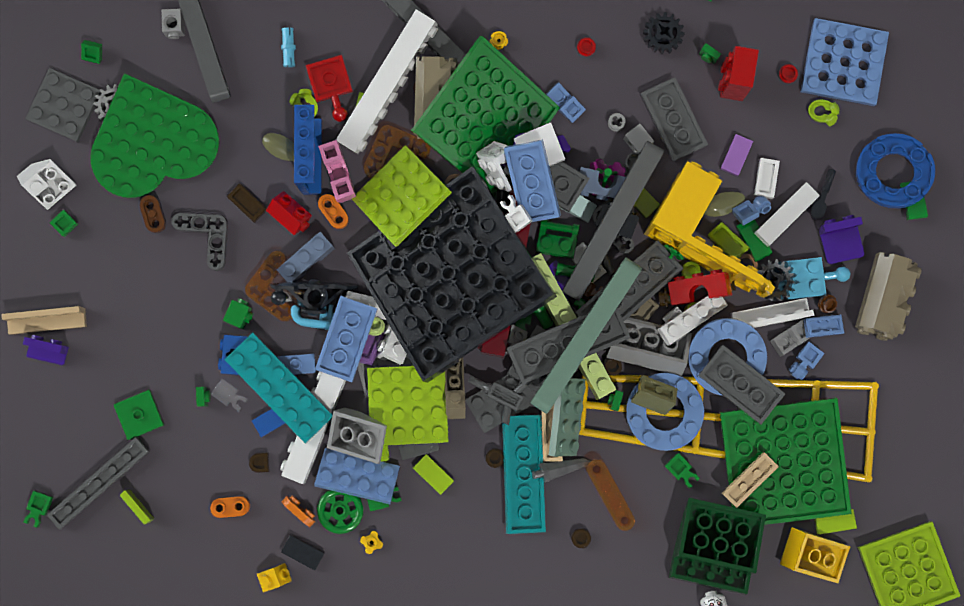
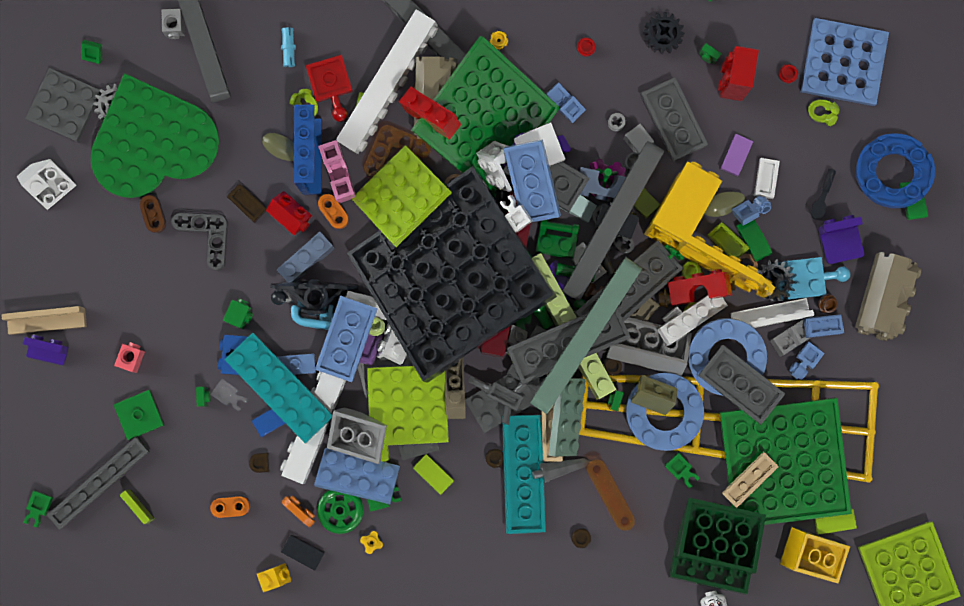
(63, 223): green plate -> none
(122, 361): none -> coral brick
(263, 286): clear orange beam -> none
(437, 116): none -> red arch
(786, 214): white tile -> none

